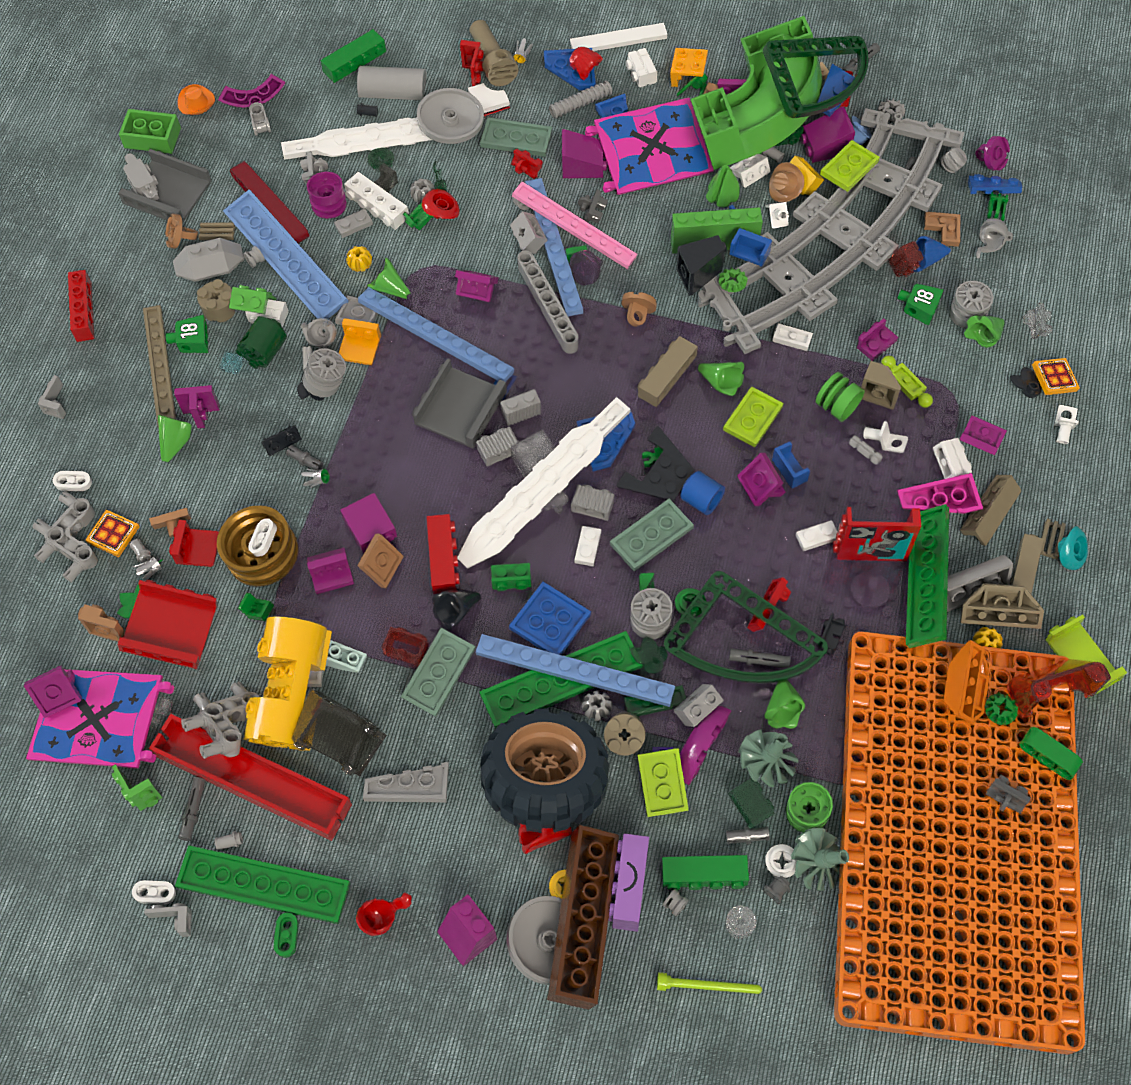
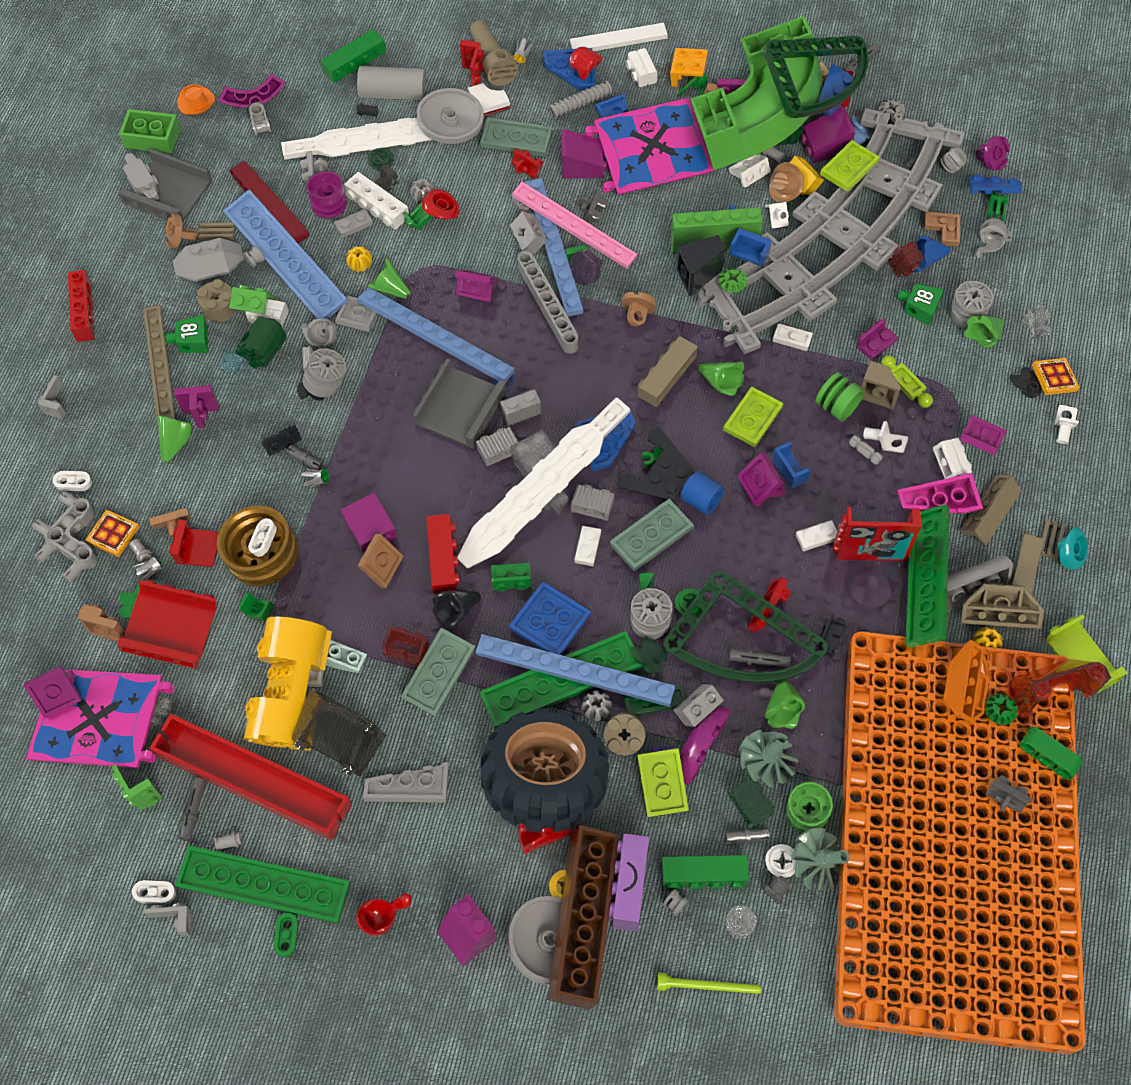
(218, 720): light grey pin -> none
(330, 570): magenta bracket -> none
(359, 341): light orange bracket -> none
(440, 184): clear green plate -> none
(723, 187): bright green hat -> none

